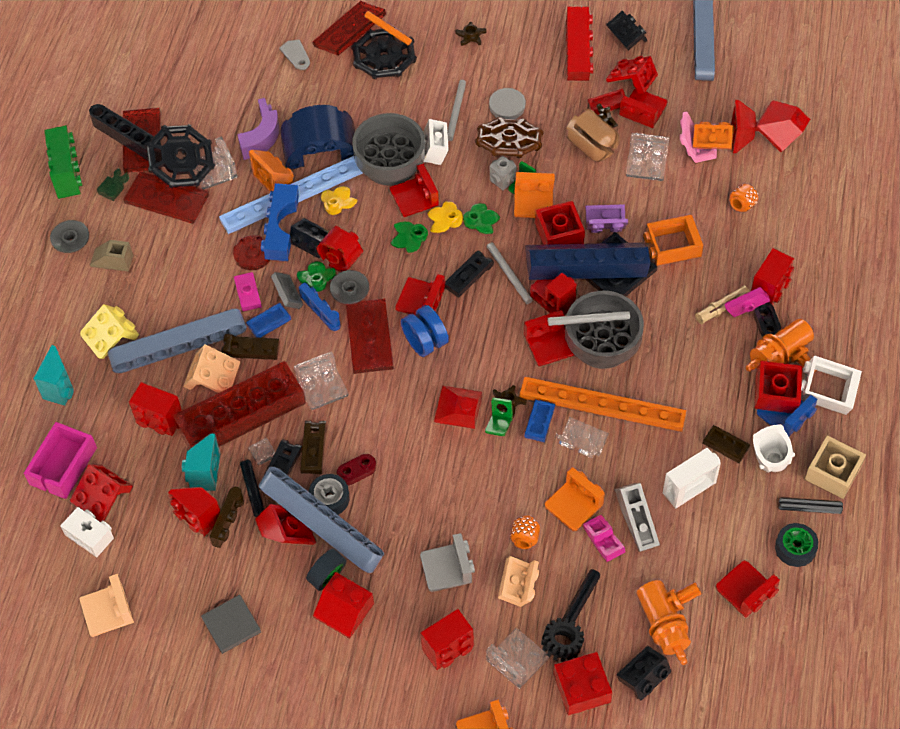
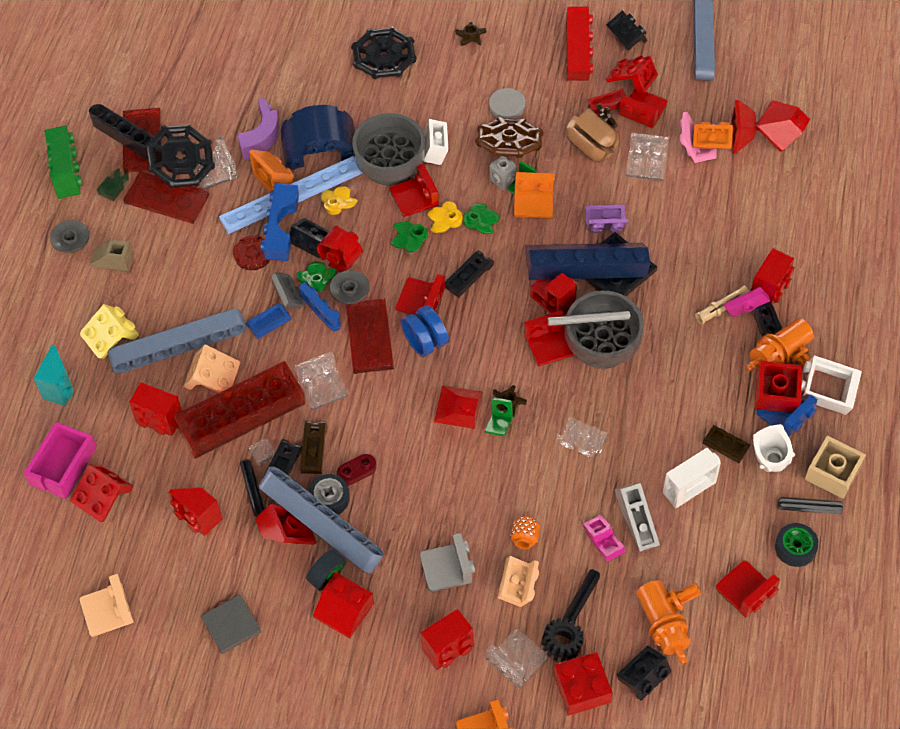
(87, 531): white brick -> none
(202, 464): teal slope -> none
(226, 516): dark brown plate -> none
(247, 291): dark pink plate -> none
(250, 347): dark brown plate -> none
(296, 54): light grey piece -> none
(347, 28): clear red tile -> none
(396, 33): orange bar -> none
(456, 109): light grey bar -> none
(509, 273): light grey bar -> none
(539, 420): blue plate -> none
(559, 224): red brick -> none
(576, 500): orange bracket -> none
(603, 404): orange plate -> none
(671, 226): orange window -> none
(743, 198): orange head -> none

